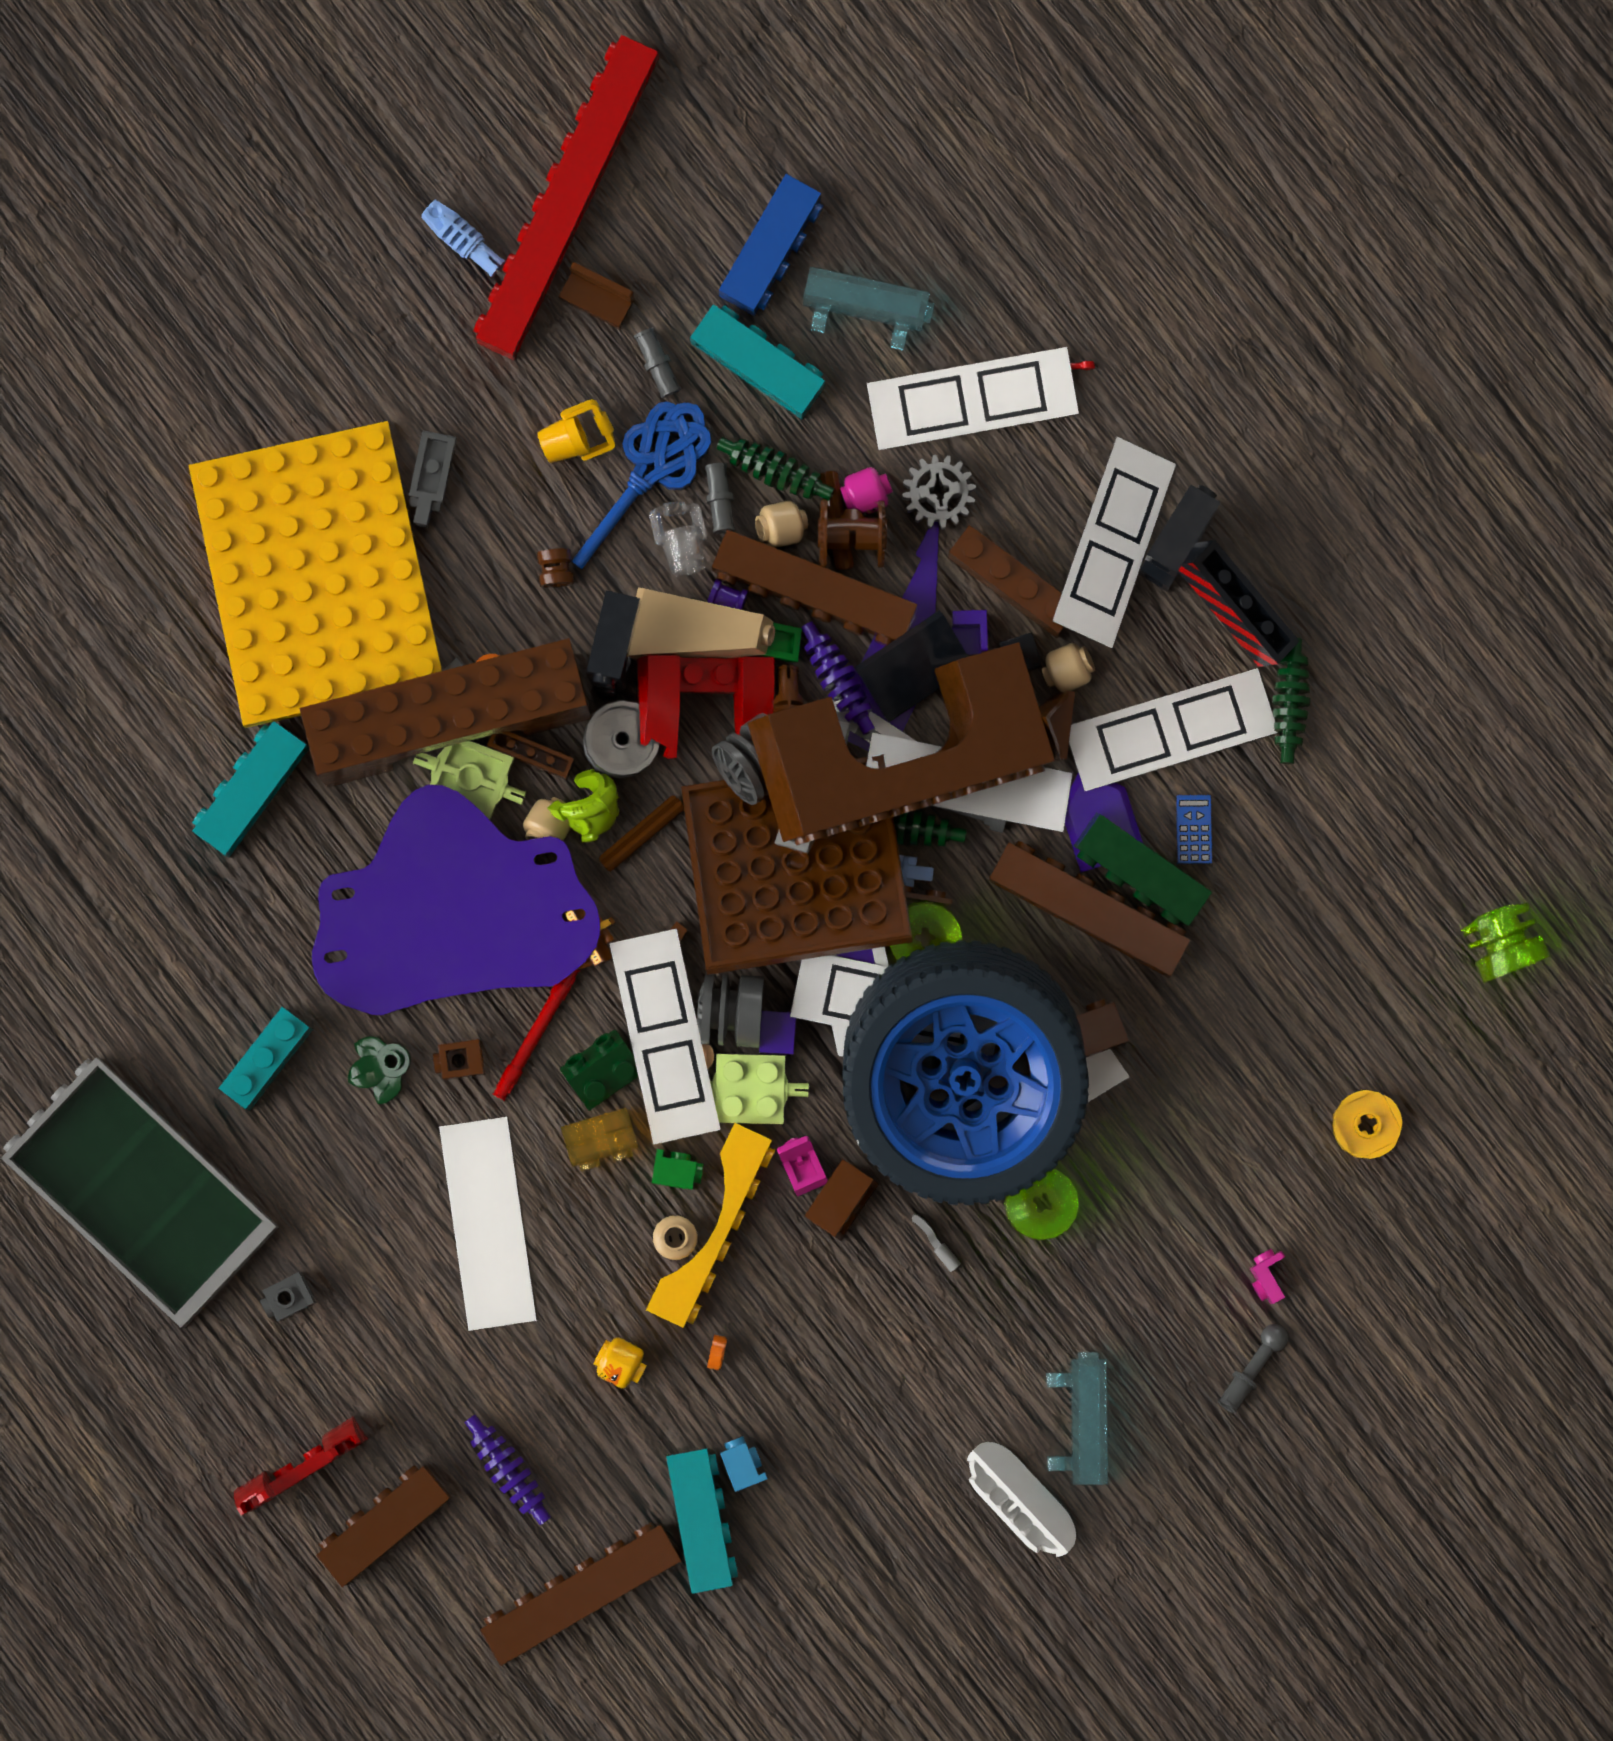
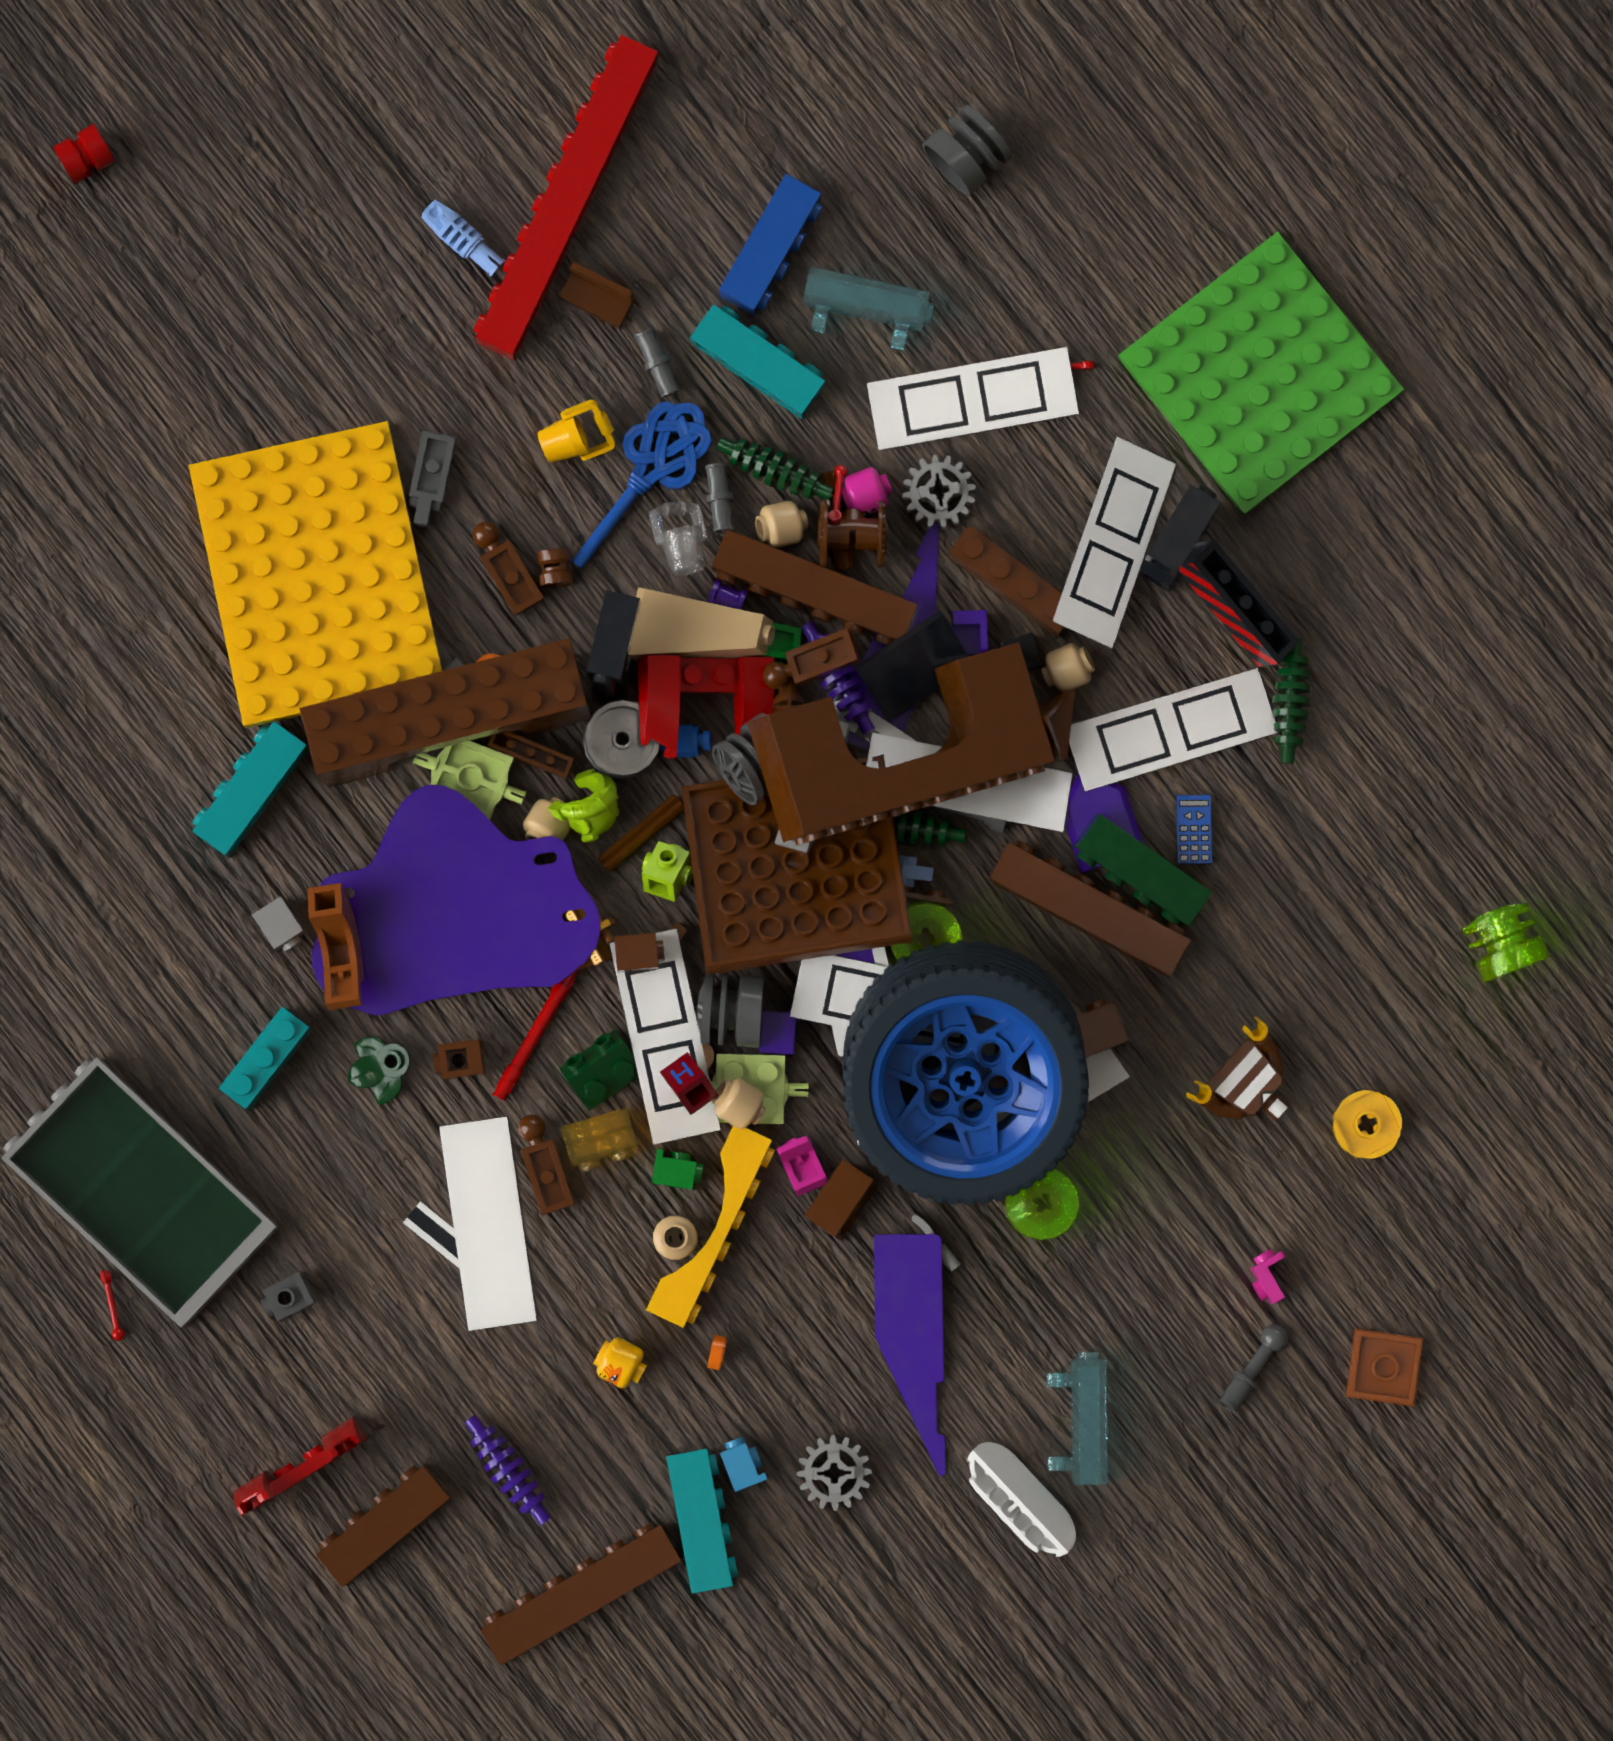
(84, 154): none -> red wheel
(118, 1333): none -> red hinge
(279, 925): none -> light grey brick
(339, 944): none -> dark orange arch
(433, 1231): none -> sticker
(506, 569): none -> reddish brown plate
(544, 1167): none -> reddish brown plate
(638, 952): none -> reddish brown brick
(666, 871): none -> lime brick
(689, 1083): none -> dark red brick
(692, 741): none -> blue arm
(739, 1103): none -> tan head
(814, 660): none -> reddish brown plate
(833, 1454): none -> light grey gear
(835, 515): none -> red hinge
(912, 1326): none -> dark purple sticker
(972, 145): none -> dark grey wheel
(1246, 1080): none -> torso
(1260, 373): none -> bright green plate
(1384, 1367): none -> dark orange tile

